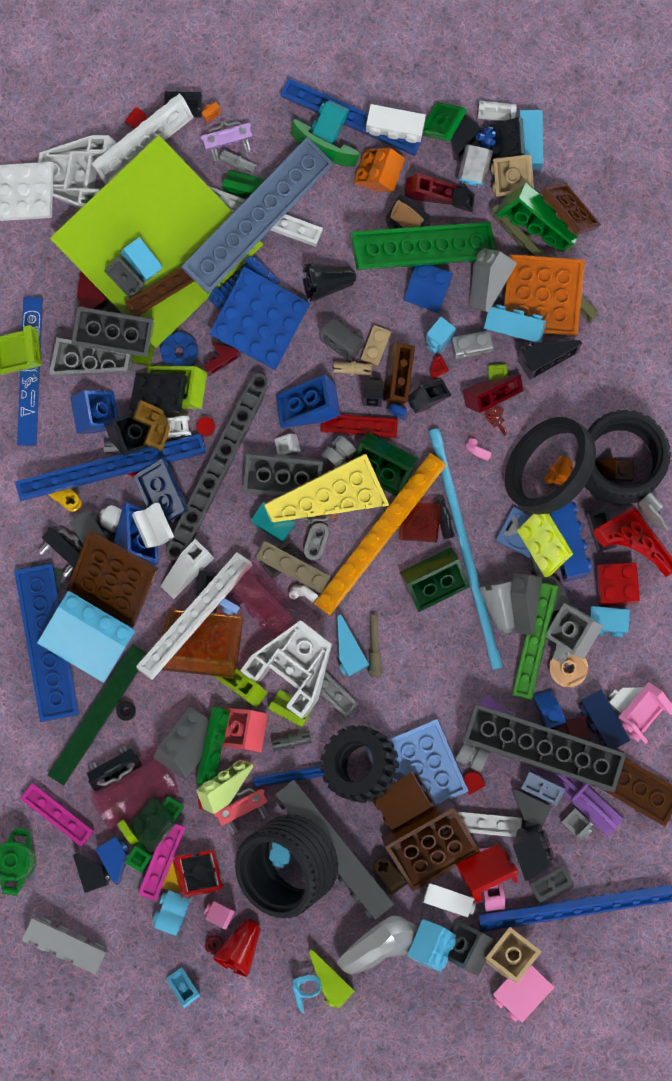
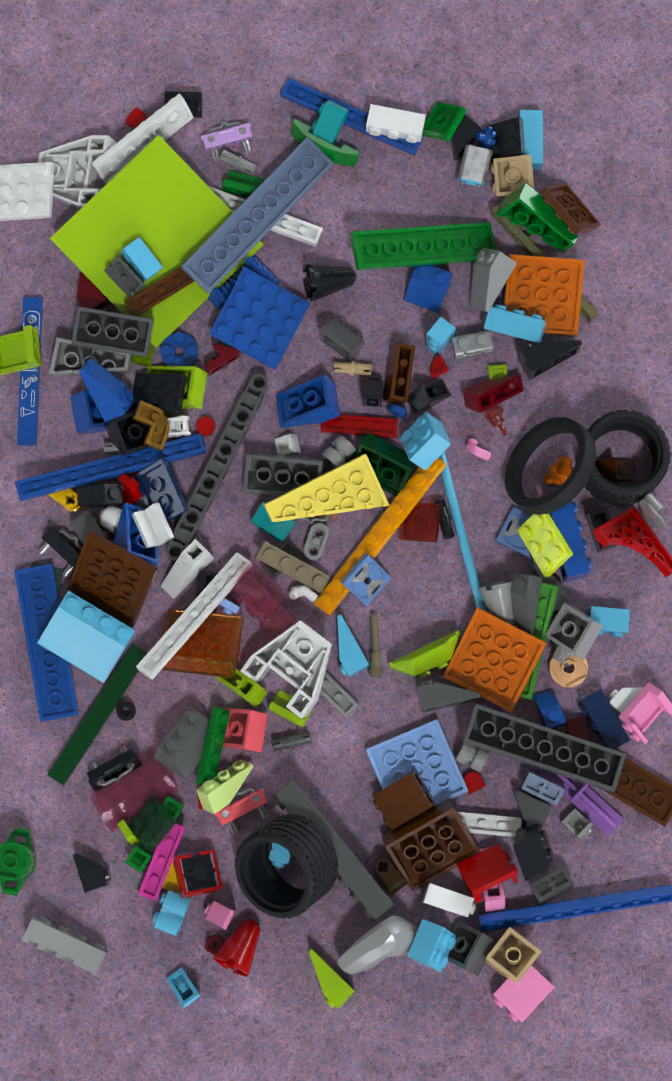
(57, 815): dark pink plate -> none
(99, 495): none -> black slope
(106, 390): none -> blue slope
(113, 857): blue slope -> none
(131, 492): none -> red bracket
(210, 112): orange plate -> none
(288, 776): blue axle -> none
(297, 987): medium azure piece -> none
(336, 761): black tyre -> none
(376, 346): tan plate -> none
(377, 580): none -> medium blue piece
(379, 169): orange slope -> none
(406, 215): slope -> none
(425, 441): none -> medium azure brick
(427, 658): none -> lime wedge
(429, 189): dark red slope -> none
(434, 579): dark green slope -> none
(439, 696): none -> dark grey slope
(463, 199): black slope -> none
(494, 659): none -> orange plate
(496, 111): white hinge -> none
(617, 584): red brick -> none

